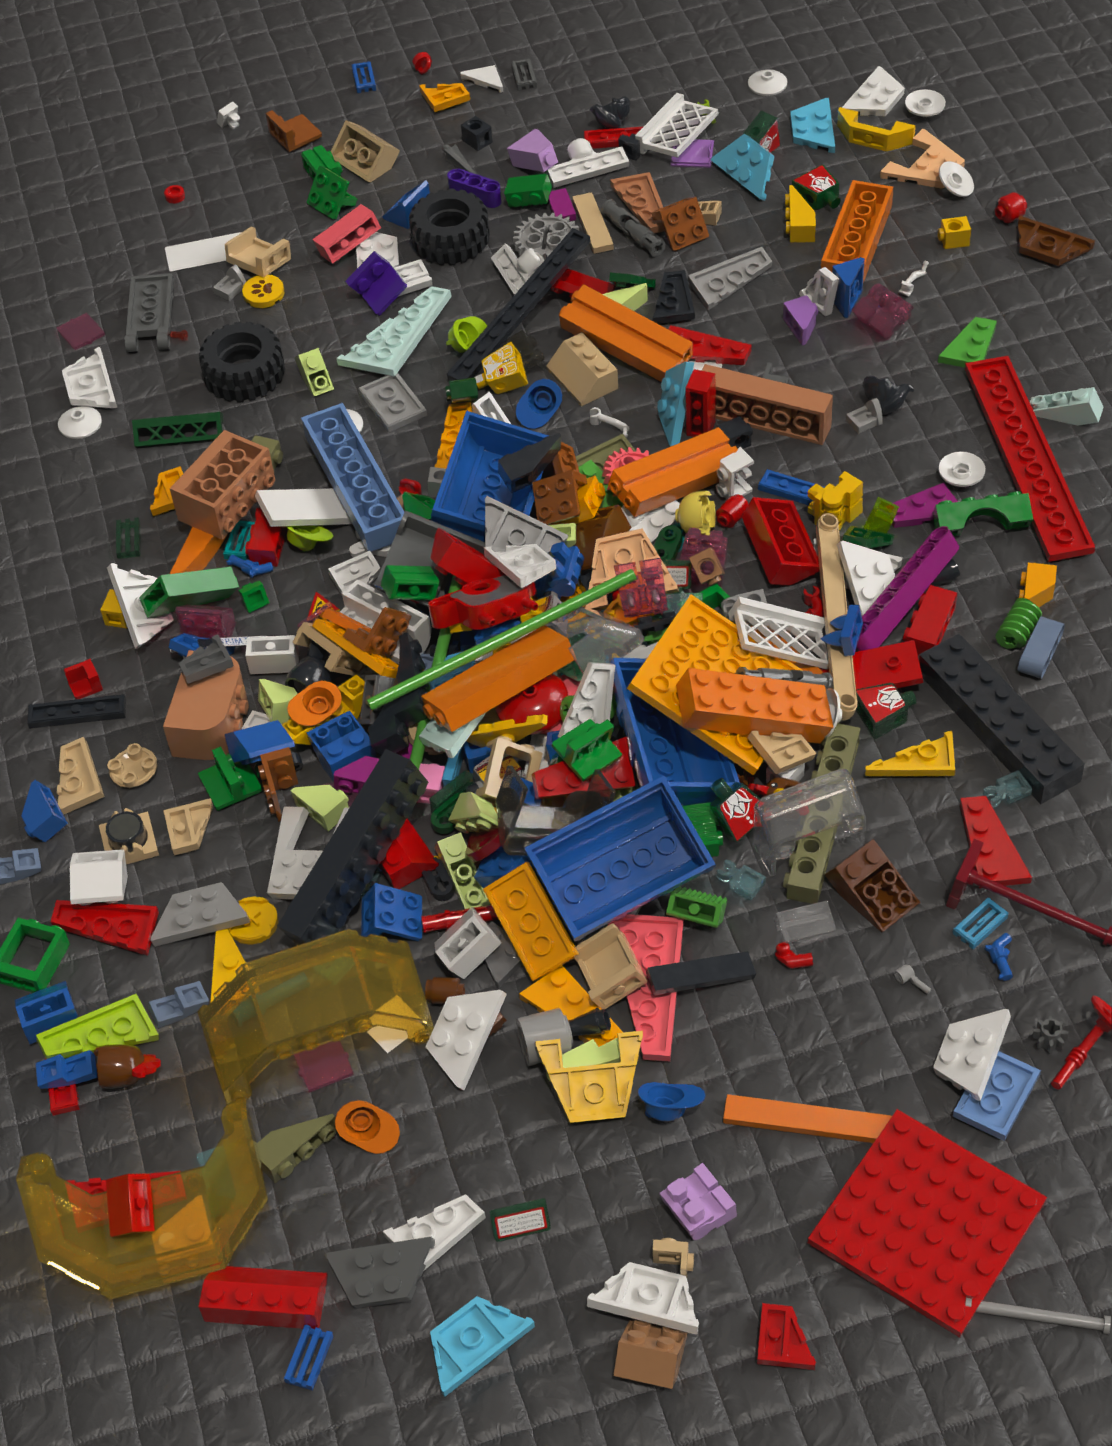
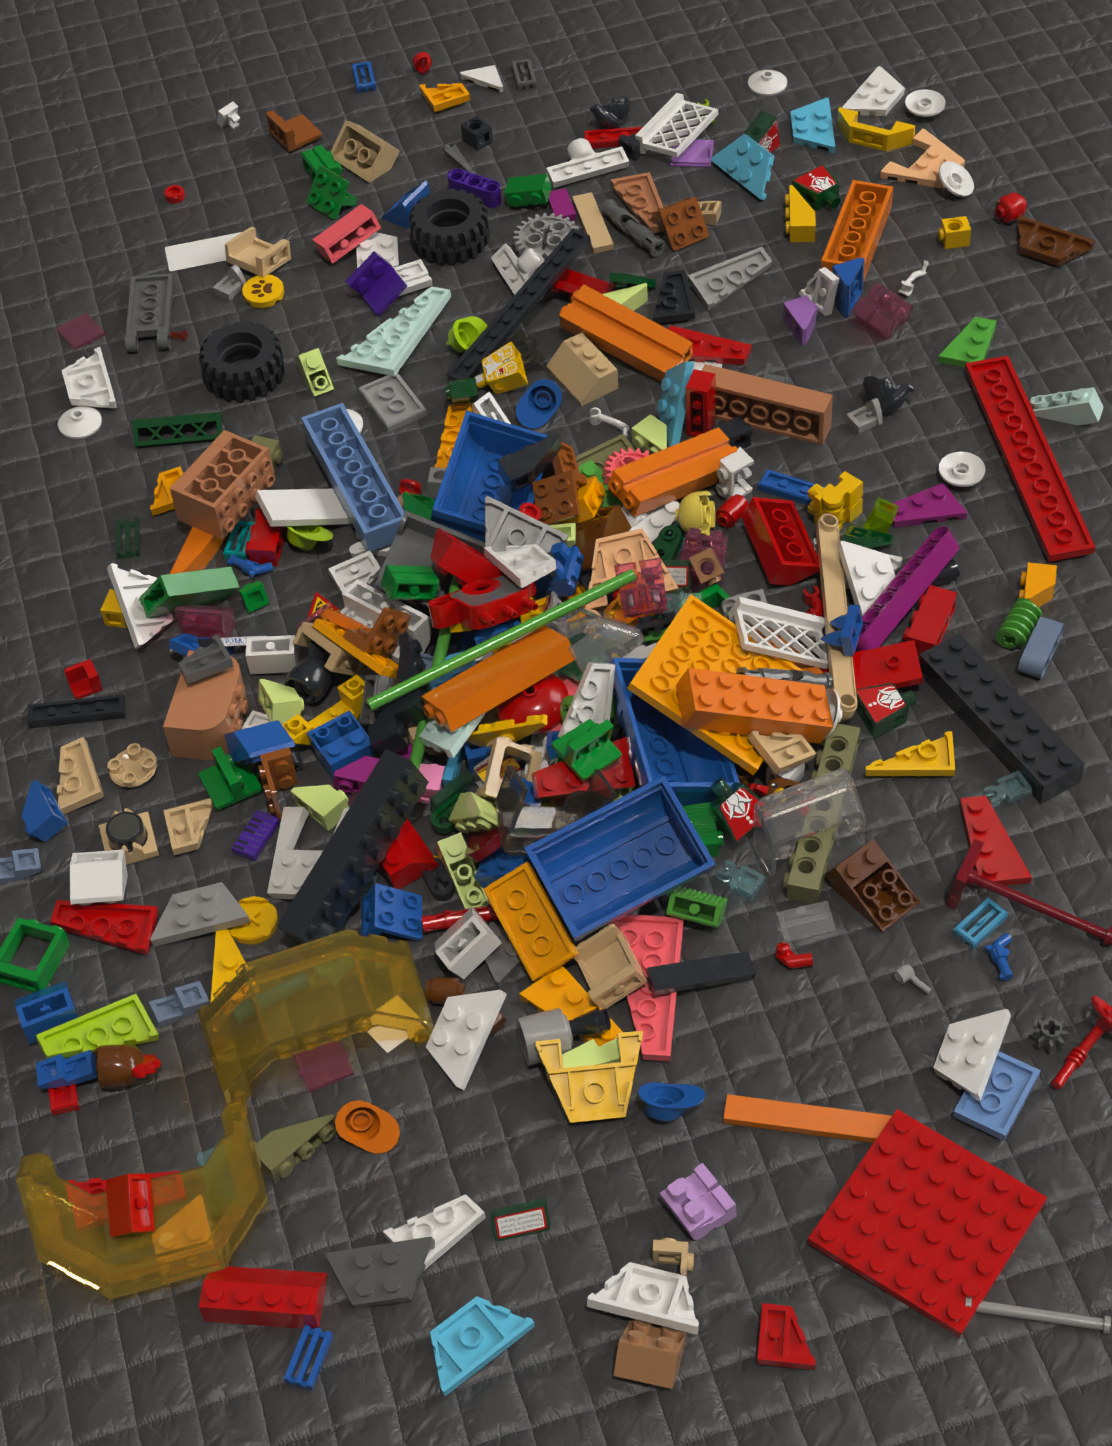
(255, 835): none -> dark purple tile
(315, 703): orange piece -> none
(530, 510): none -> red tile
(533, 152): lavender slope -> none
(650, 435): none -> yellowish green slope
(1011, 511): green arch -> none

